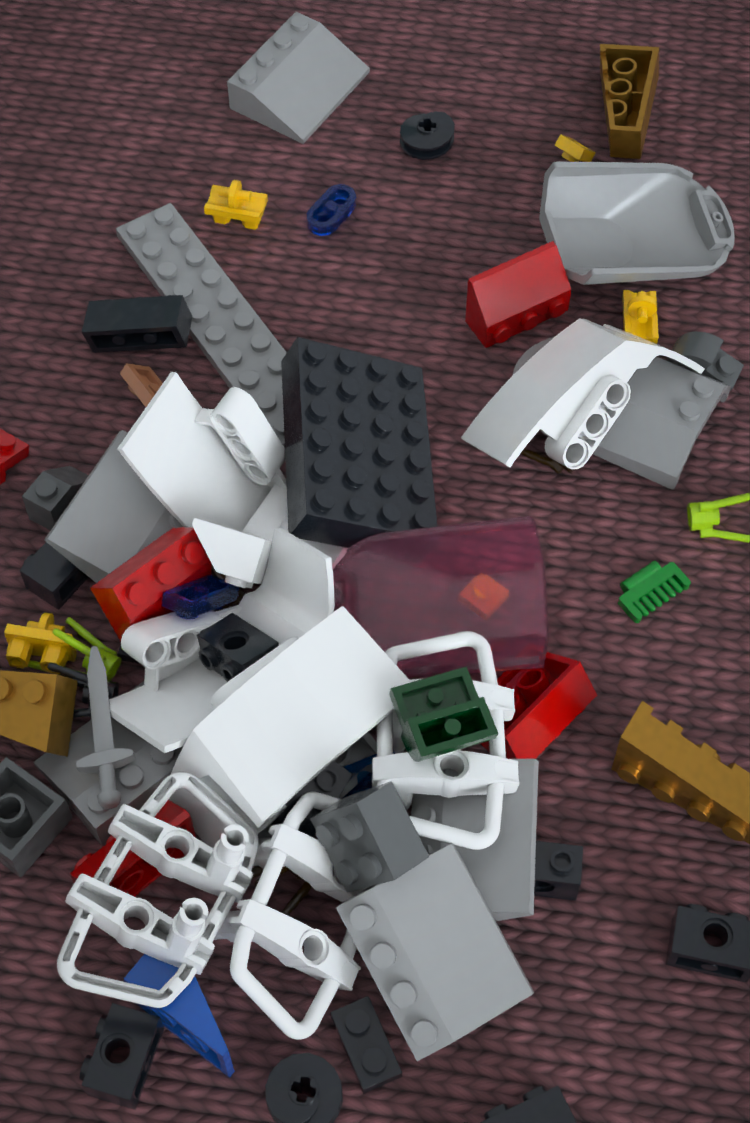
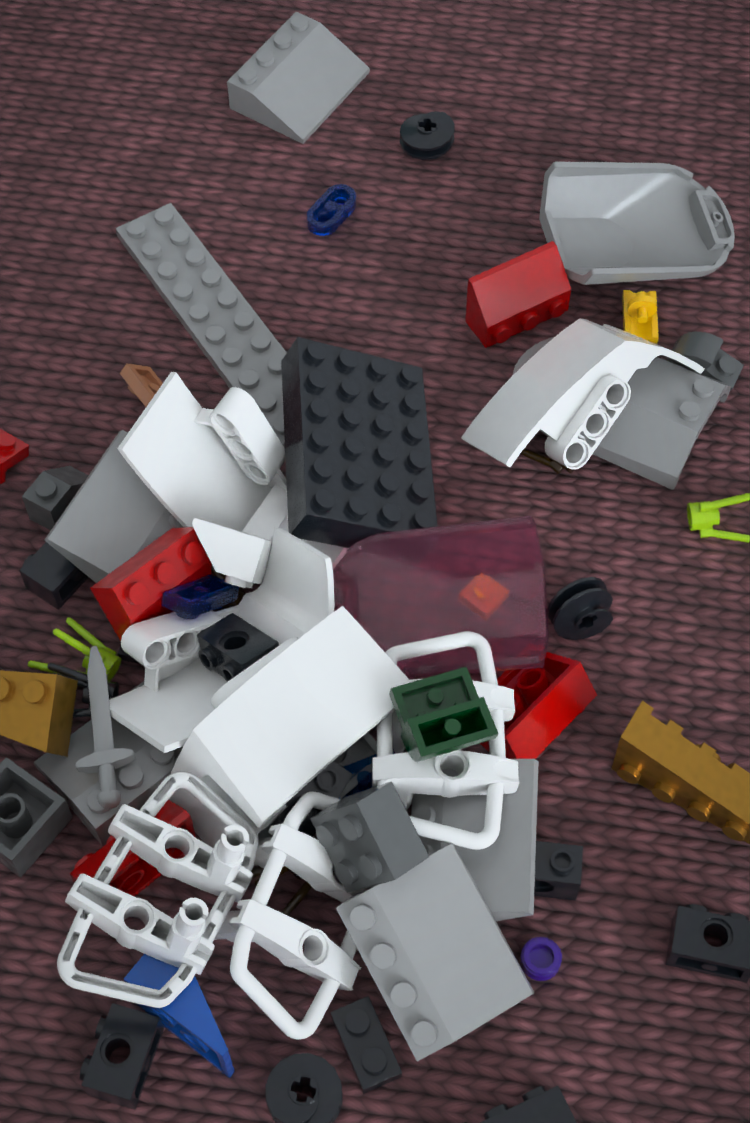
(37, 640): yellow hips -> none
(137, 324): black brick -> none
(236, 204): yellow hips -> none
(541, 958): none -> dark purple tile
(573, 150): yellow plate -> none
(581, 609): none -> black piece
(628, 90): pearl gold wedge -> none
(645, 583): green piece -> none

